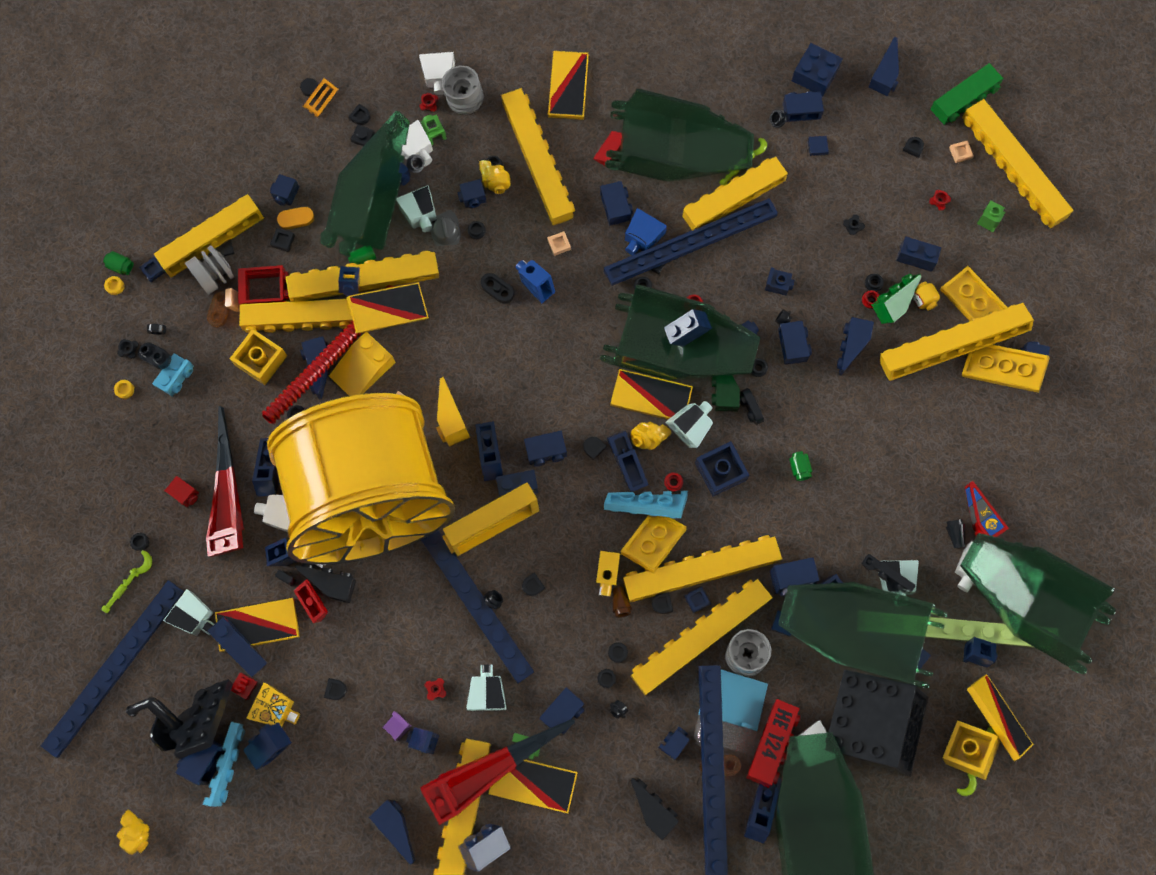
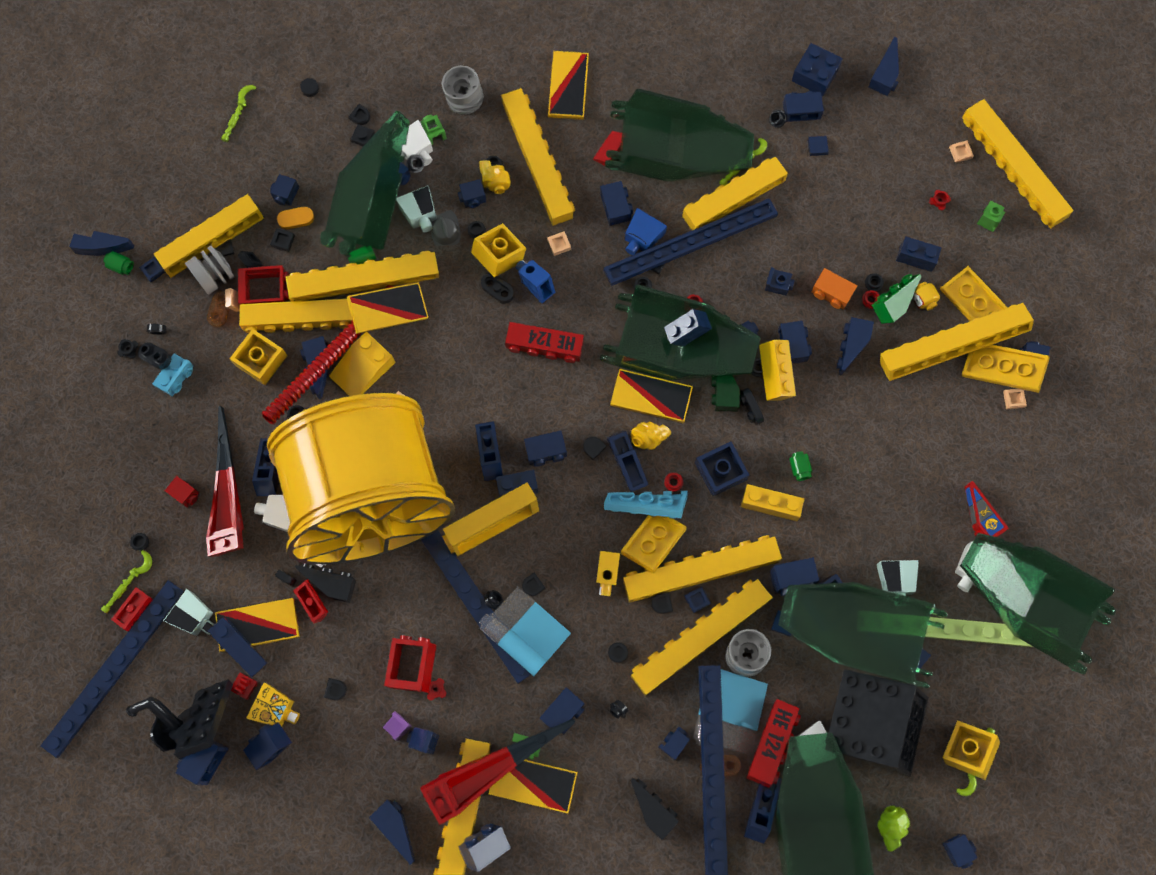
(99, 244): none -> dark blue slope
(114, 285): yellow tile -> none
(124, 389): yellow tile -> none
(131, 609): none -> red plate
(133, 834): yellow head -> none
(224, 766): medium azure wing -> none
(234, 118): none -> lime piece
(249, 259): none -> black tile
(277, 554): dark blue brick -> none
(312, 108): light orange tile -> none
(349, 286): dark blue brick -> none
(426, 664): none -> red window
(428, 97): red plate -> none
(435, 67): white torso -> none
(451, 426): yellow slope -> none
(486, 691): torso -> none
(498, 250): none -> yellow brick
(524, 630): none -> medium azure door
(544, 341): none -> red brick
(606, 678): black piece -> none
(621, 604): reddish brown cone -> none
(691, 423): light aqua torso -> none
(772, 502): none -> yellow brick
(777, 370): none -> yellow brick
(783, 317): black plate -> none
(833, 289): none -> orange brick
(853, 229): black plate -> none
(887, 573): black hinge -> none
(893, 826): none -> lime head
(914, 146): black tile -> none
(956, 531): black cone -> none
(960, 851): none -> dark blue brick
(966, 94): green brick -> none
(980, 652): dark blue brick -> none
(1000, 717): tile -> none
(1014, 398): none -> light nougat tile

